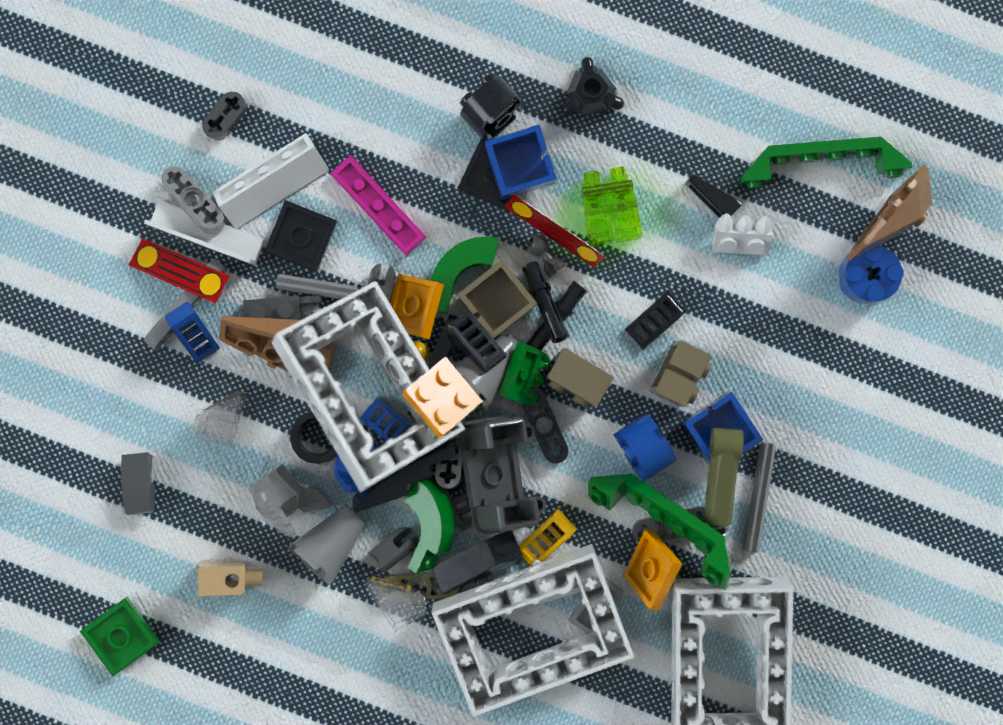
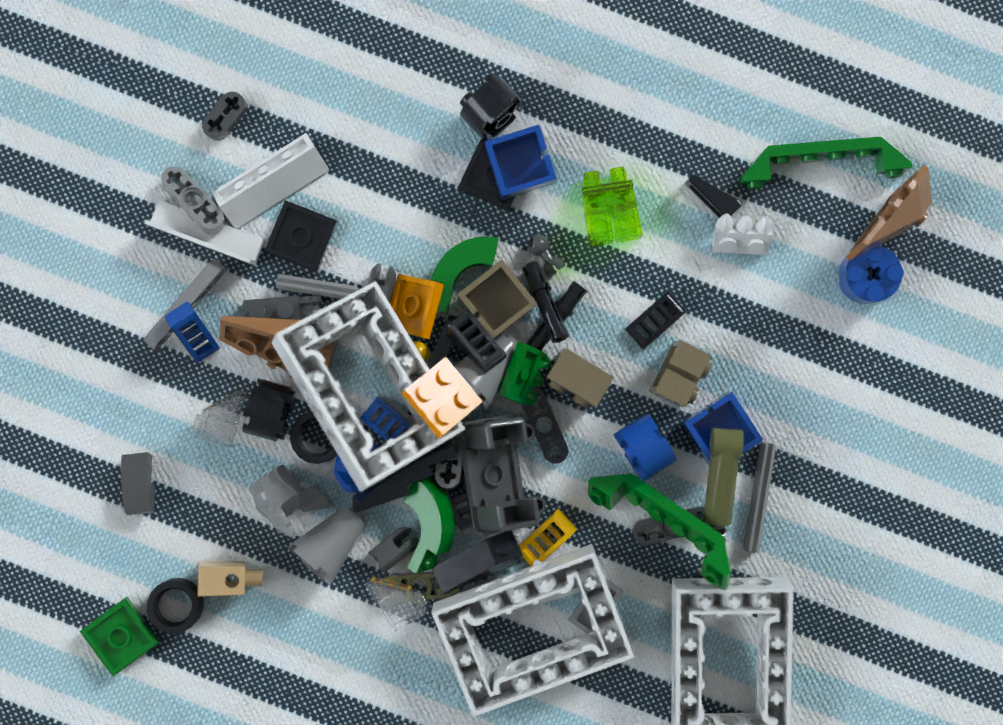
(153, 606): none -> black tyre
(179, 270): sticker -> none
(269, 409): none -> black brick
(378, 205): dark pink tile -> none
(554, 231): sticker -> none
(591, 91): black rock -> none
(652, 569): light orange plate -> none

